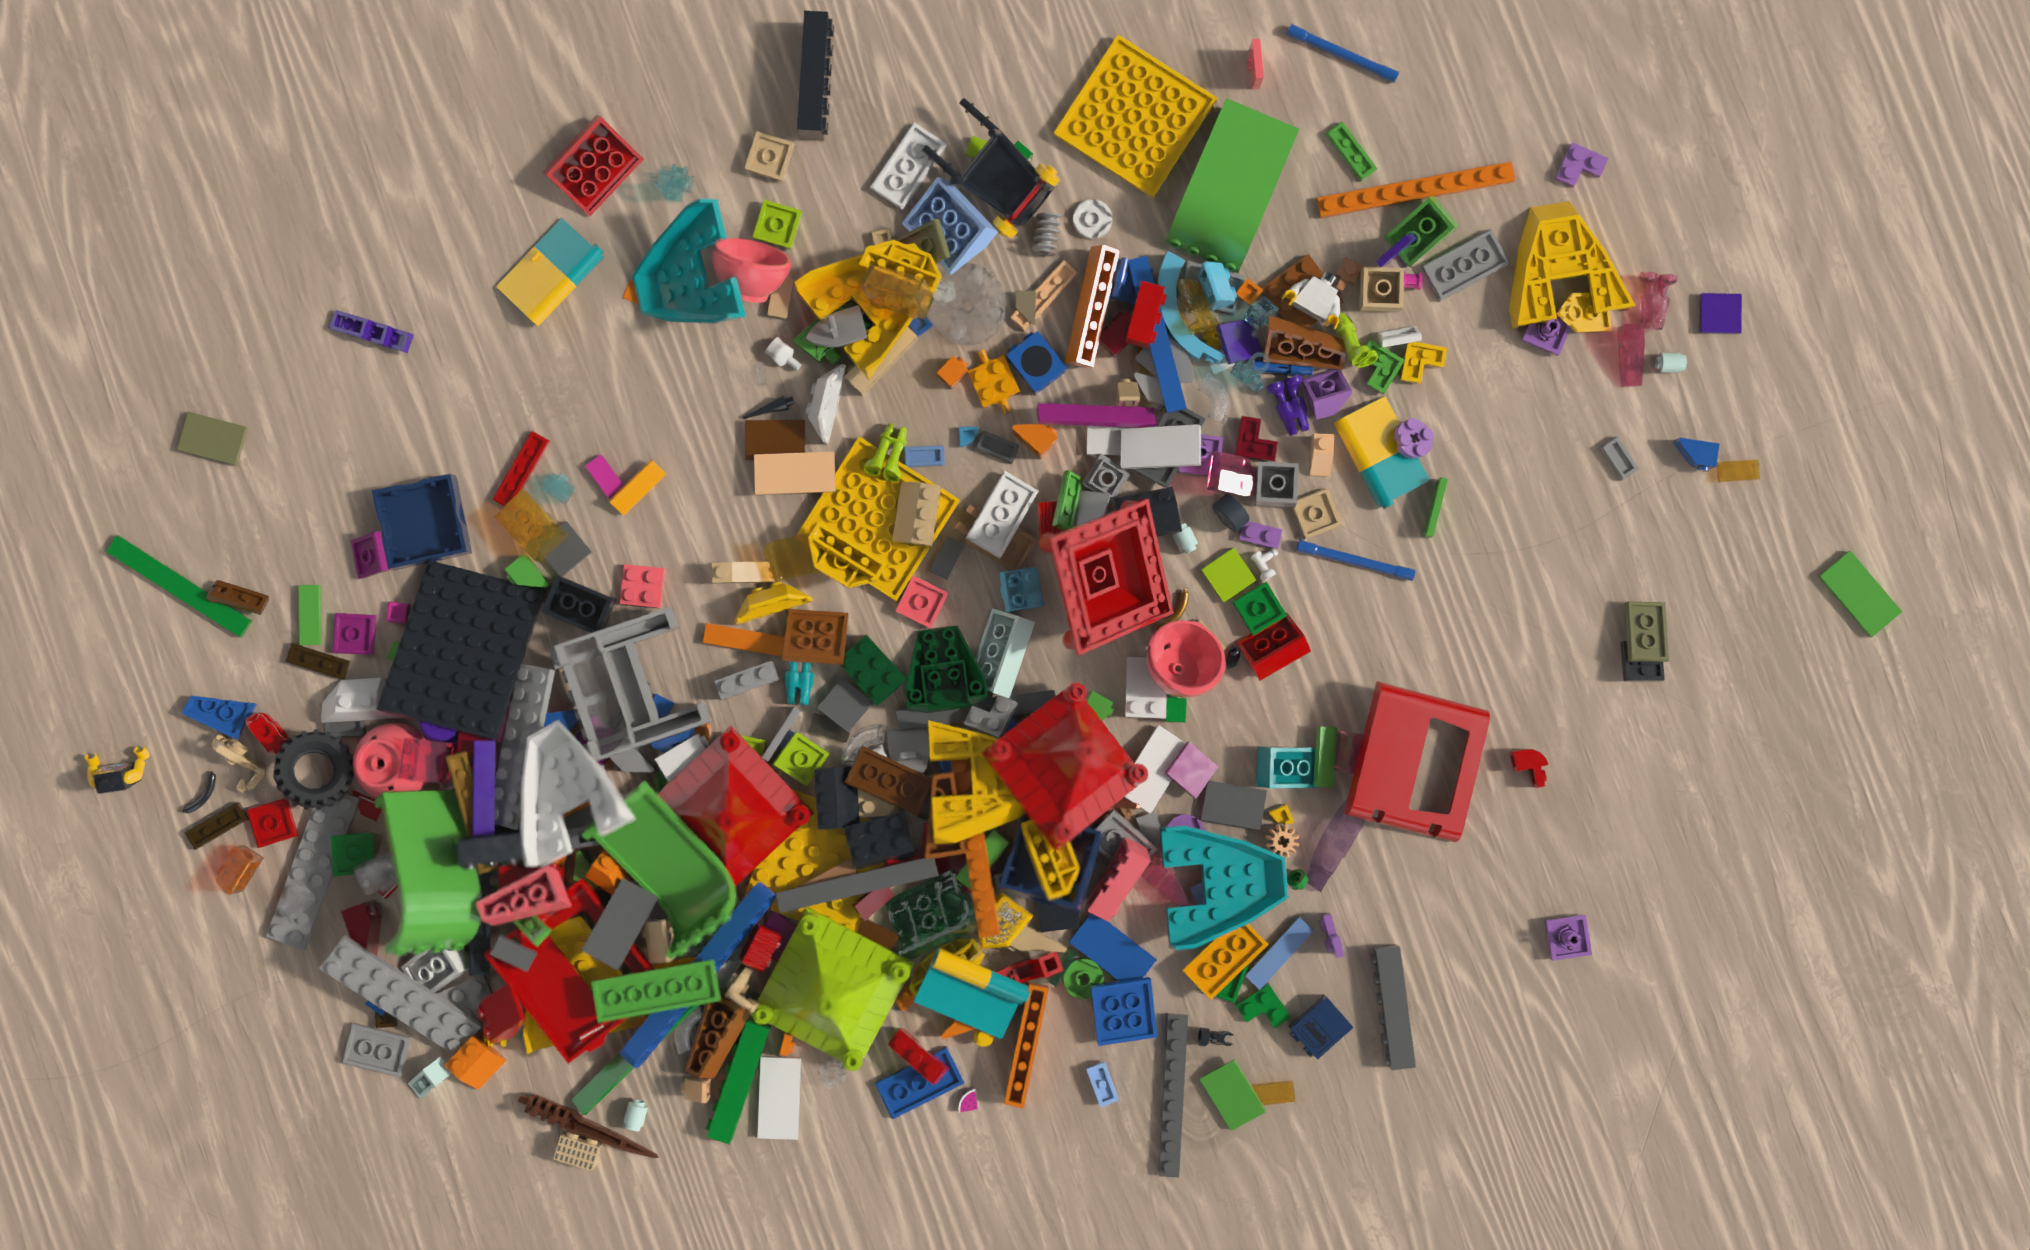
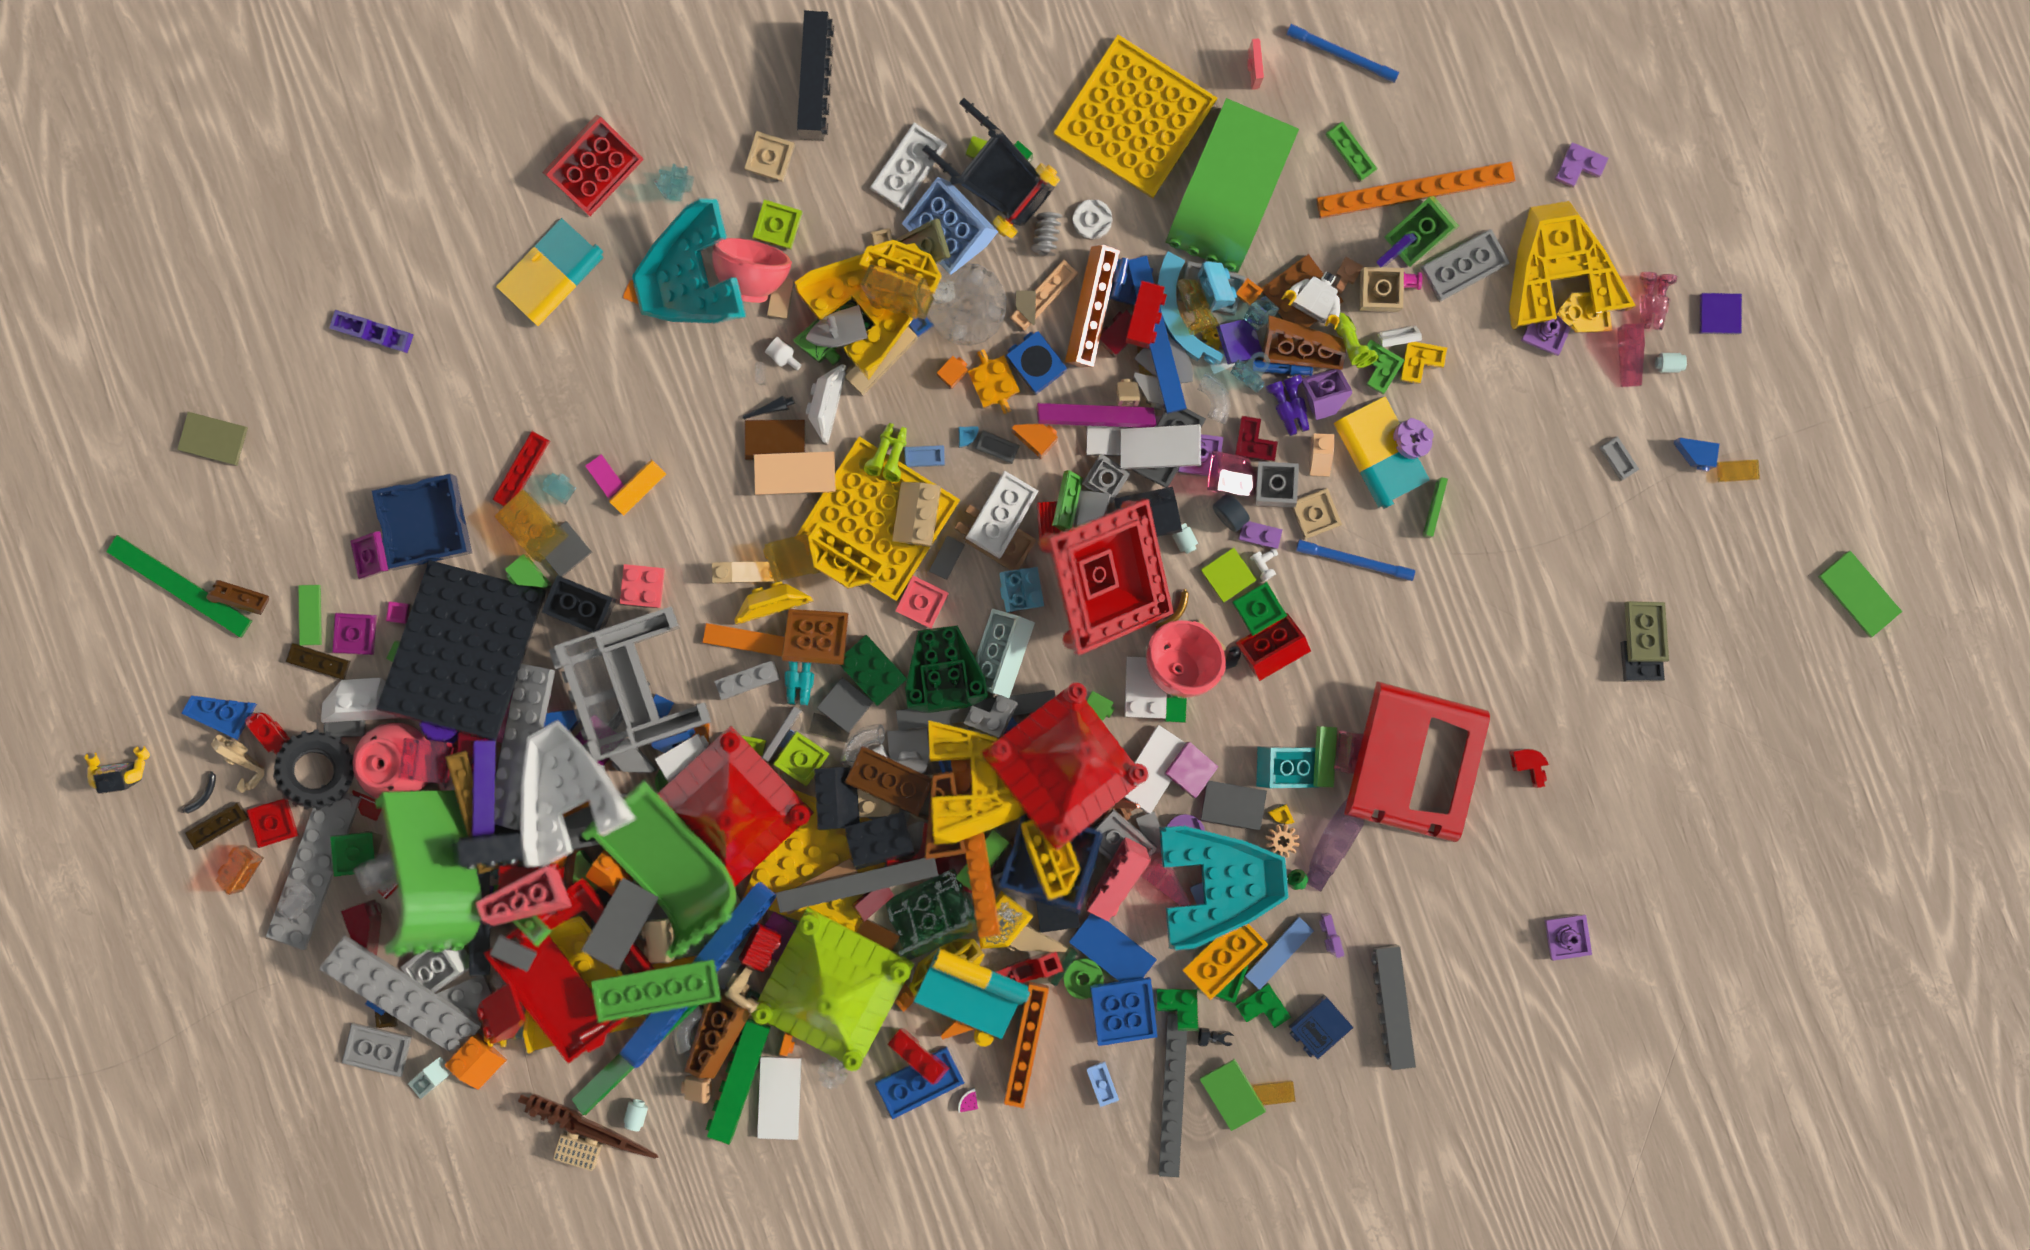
(1182, 1001): none -> green plate

